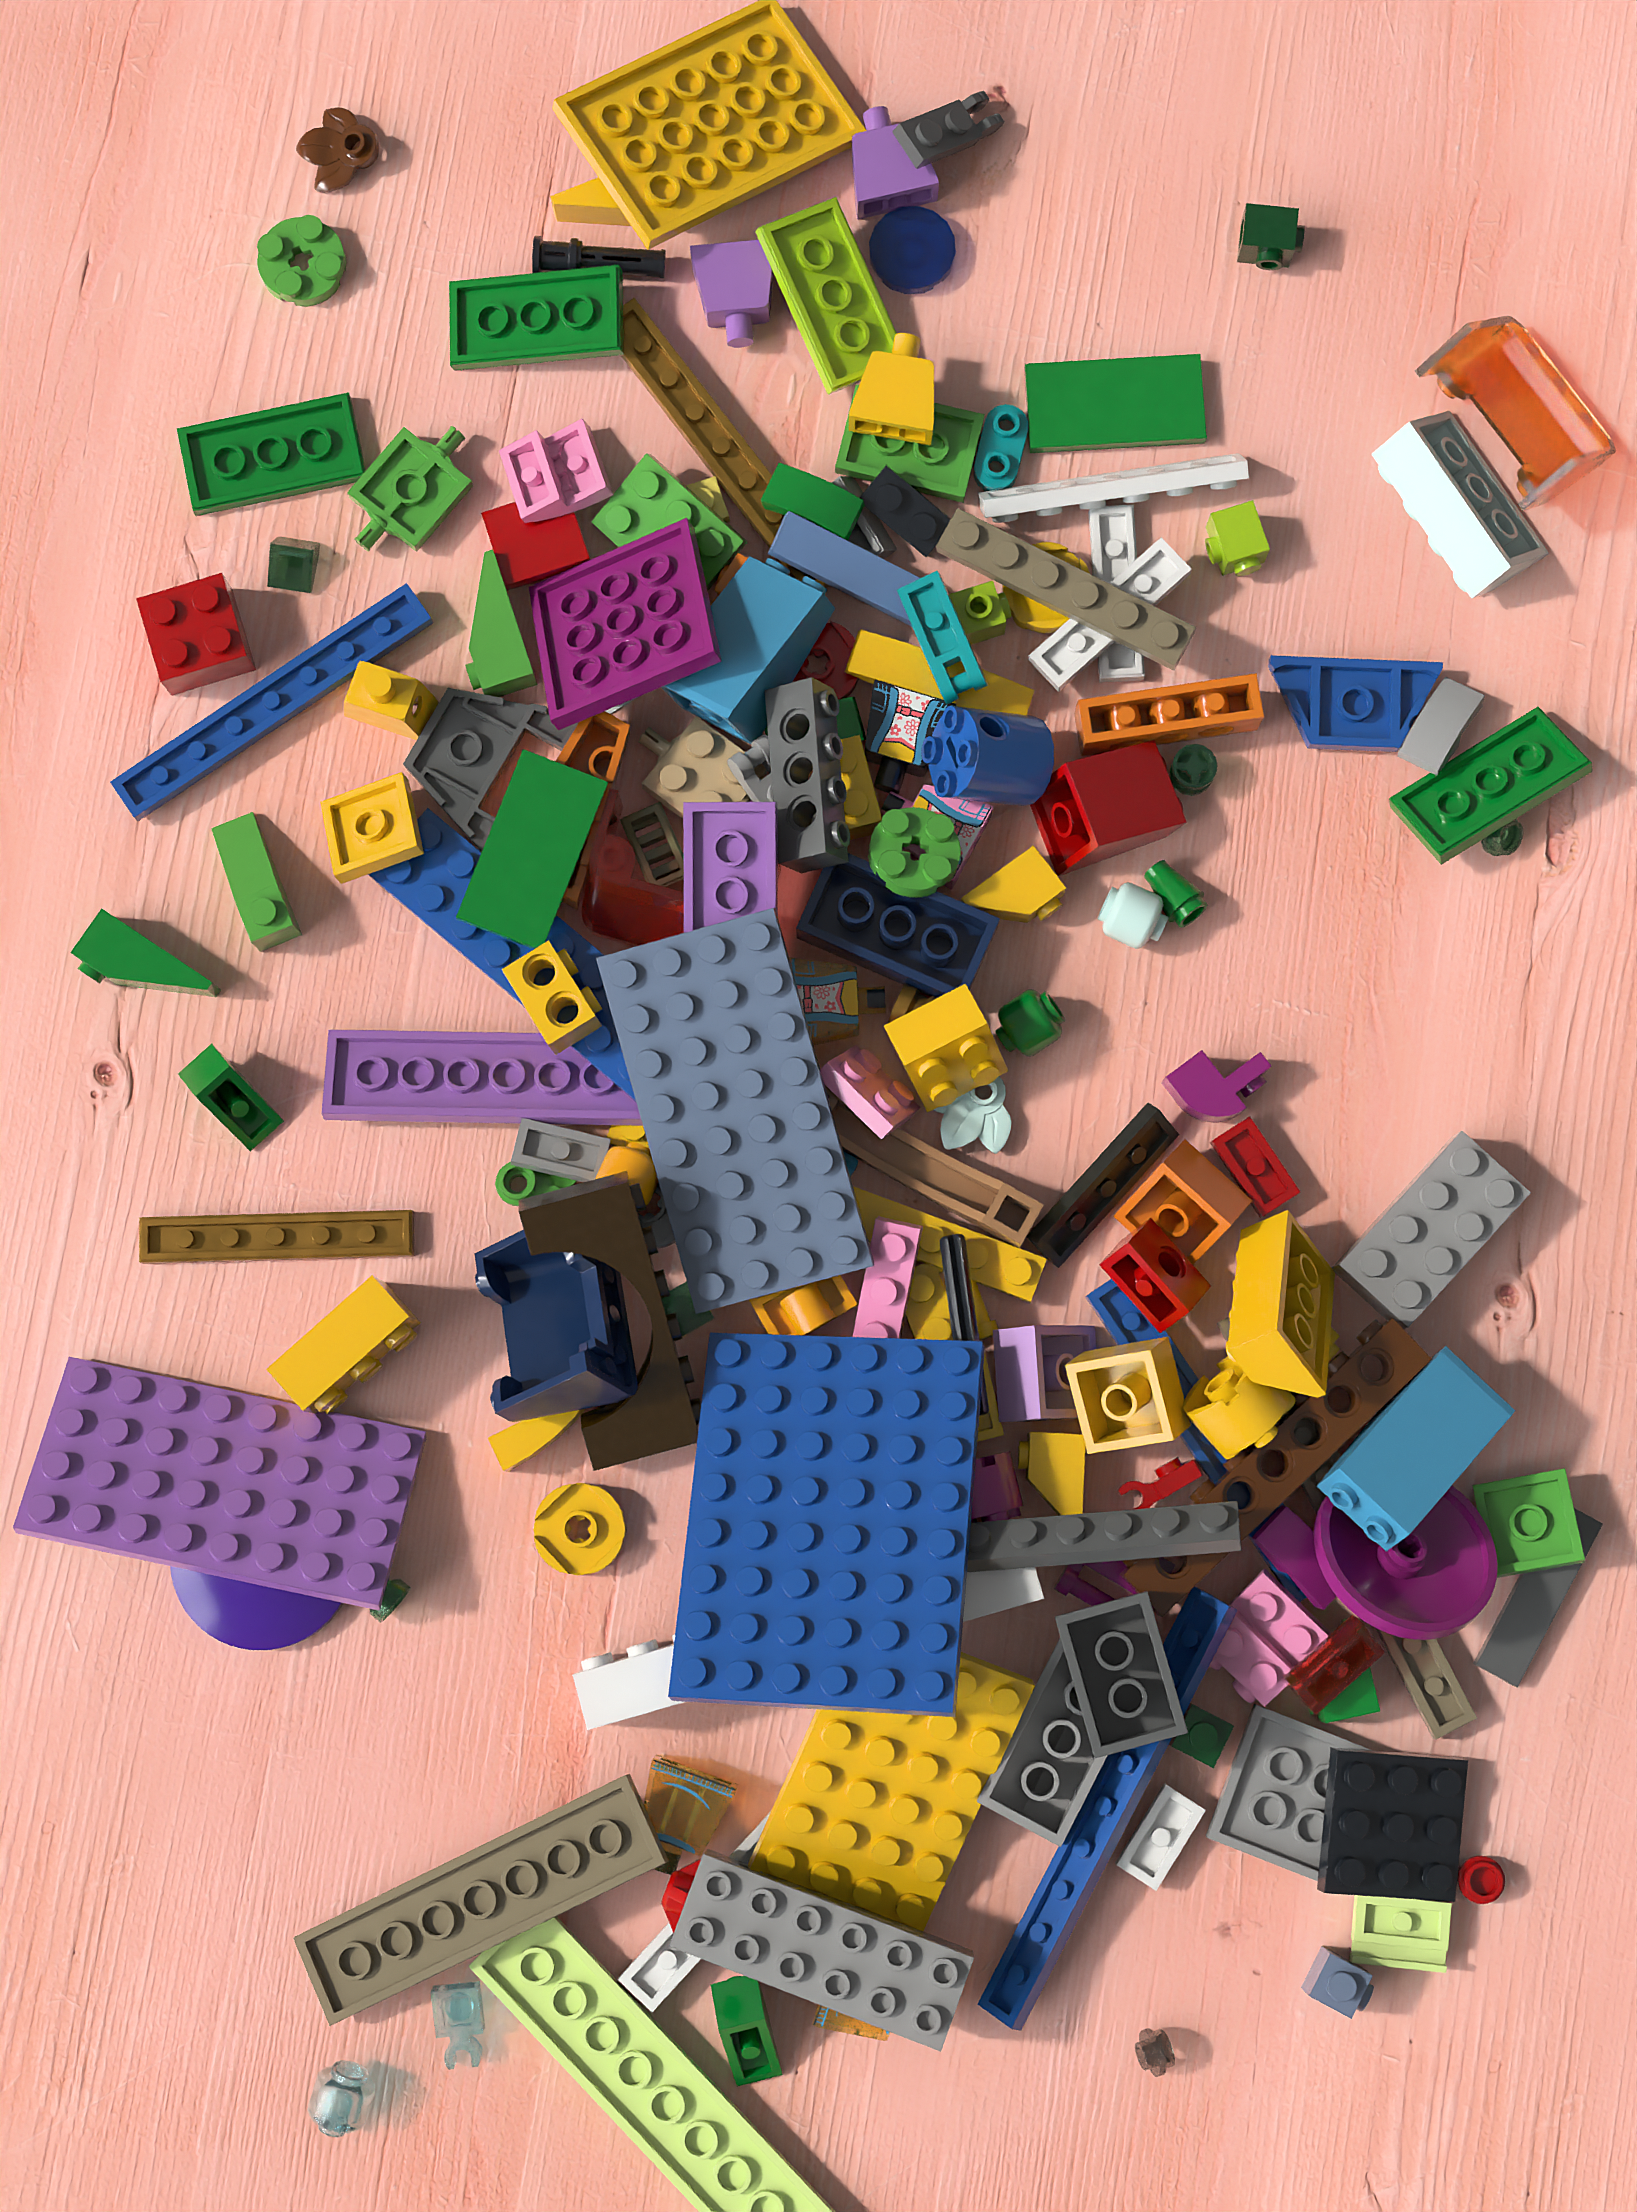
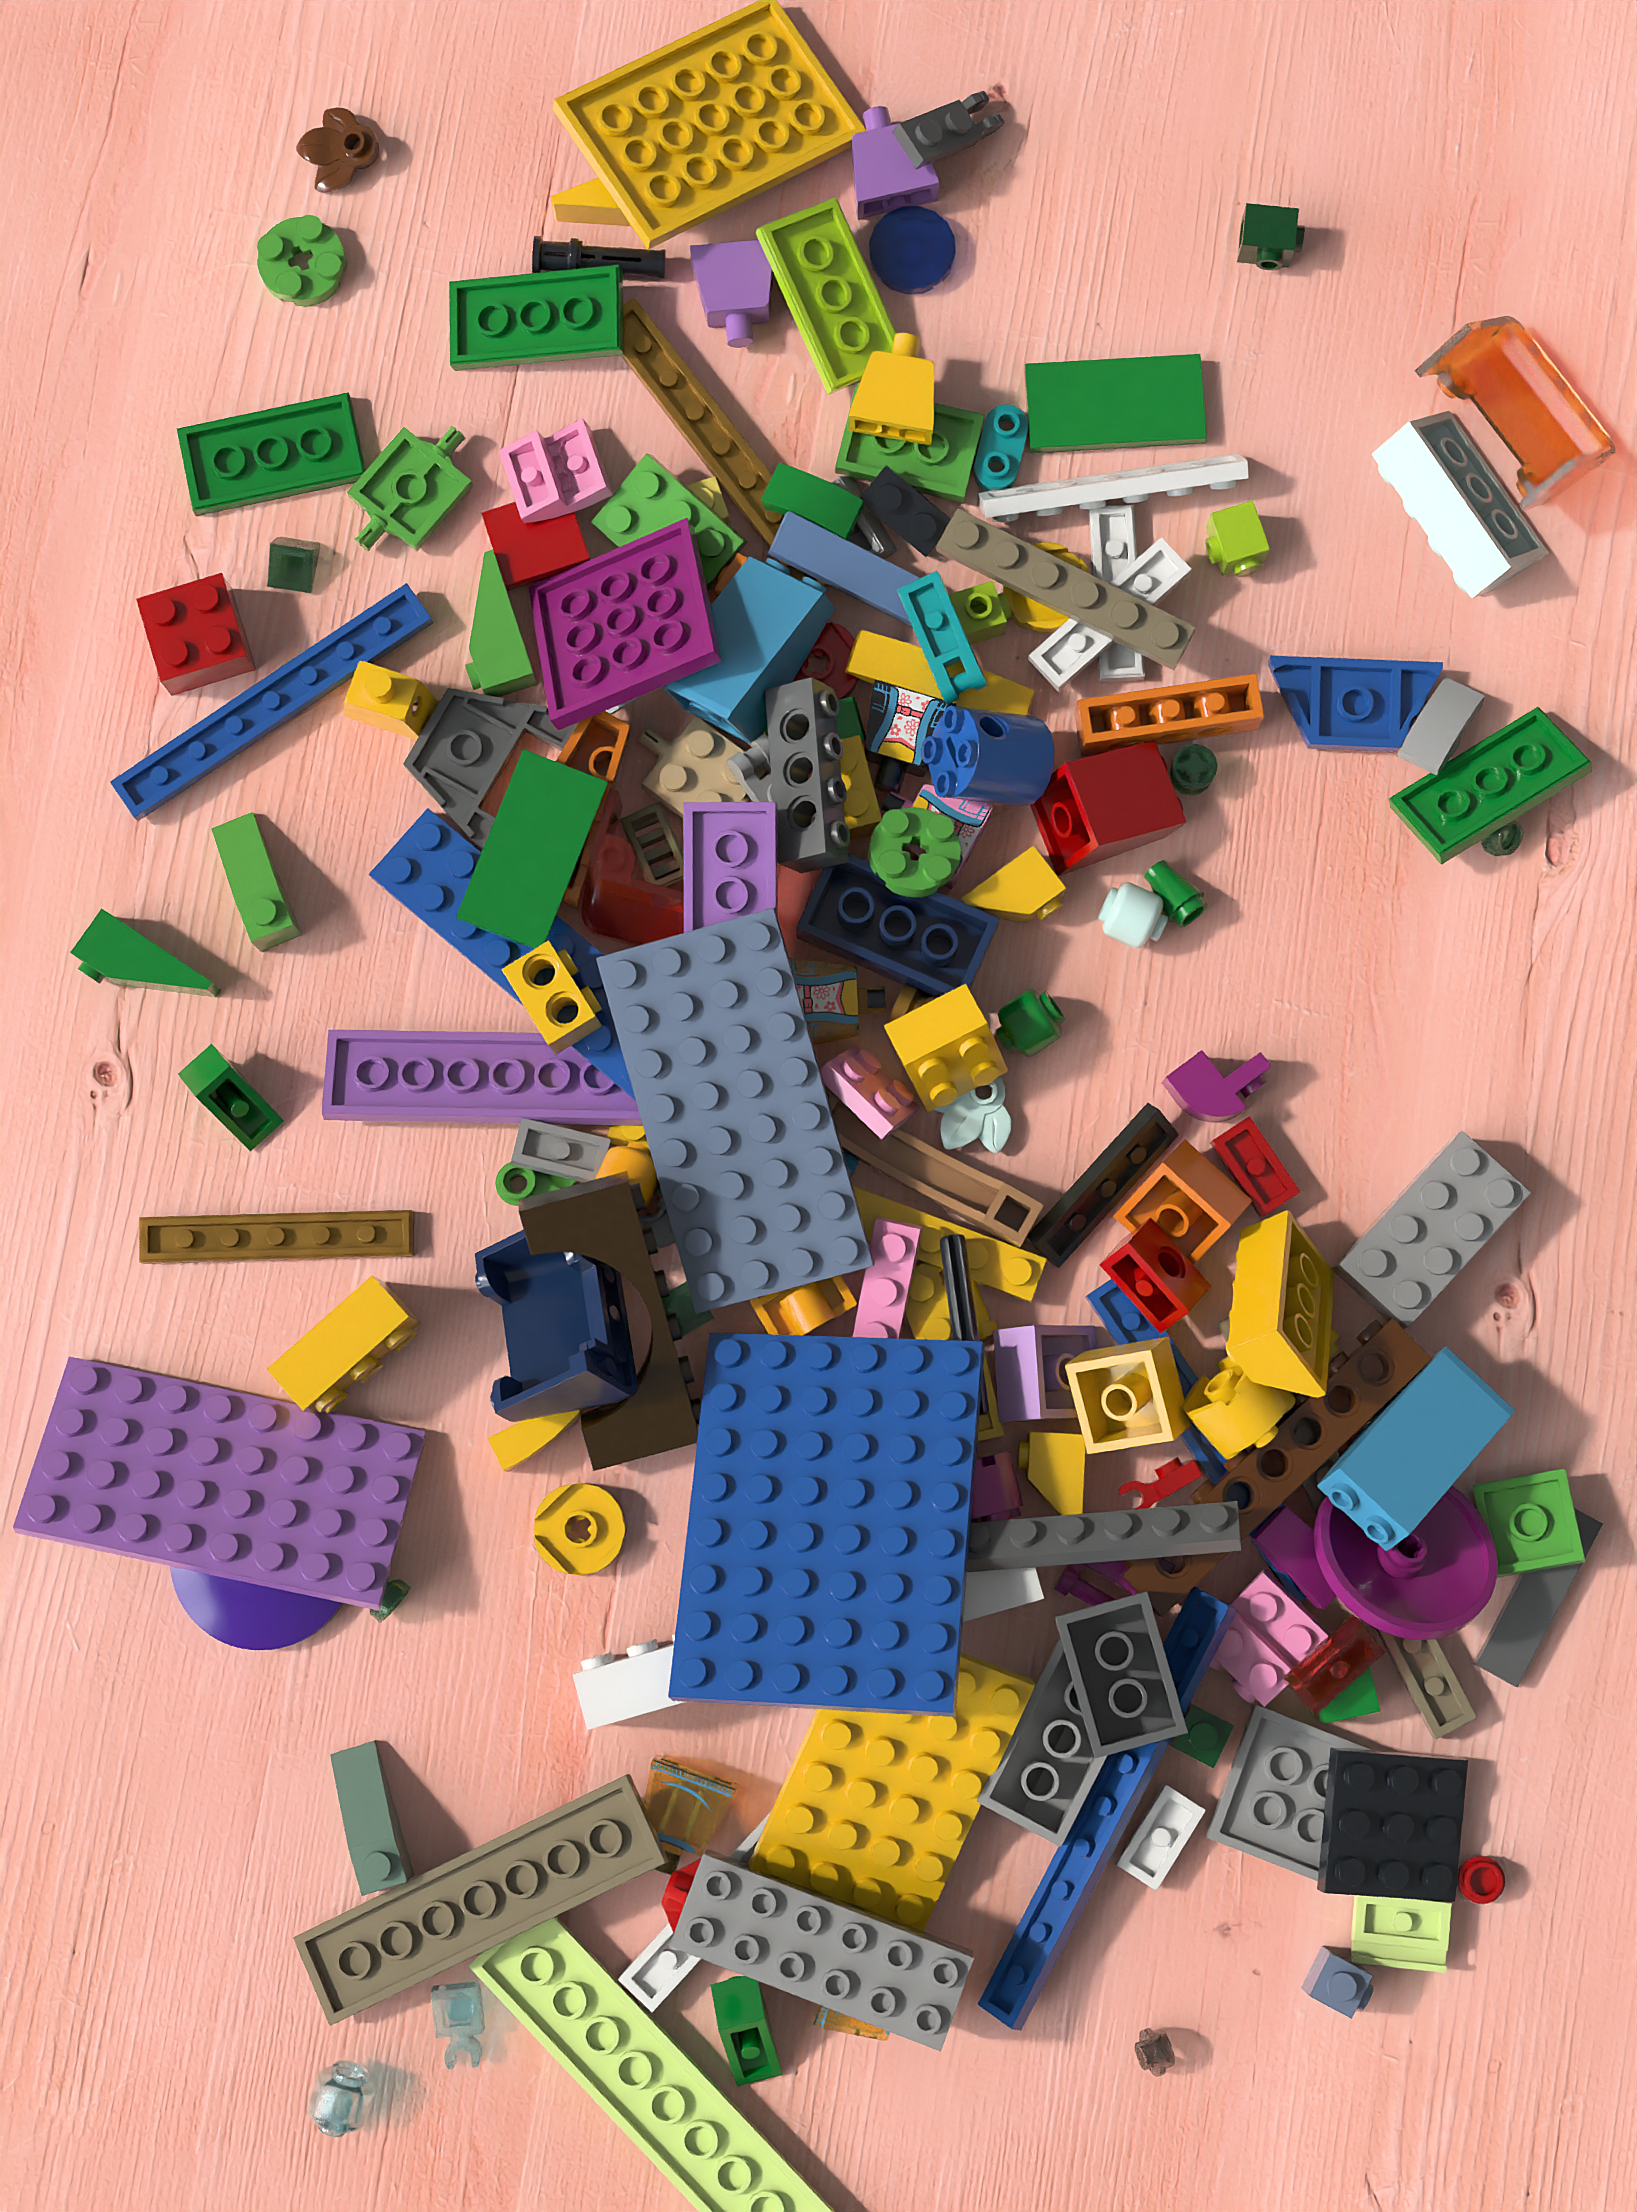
(370, 1819): none -> sand green slope
(371, 828): yellow plate -> none

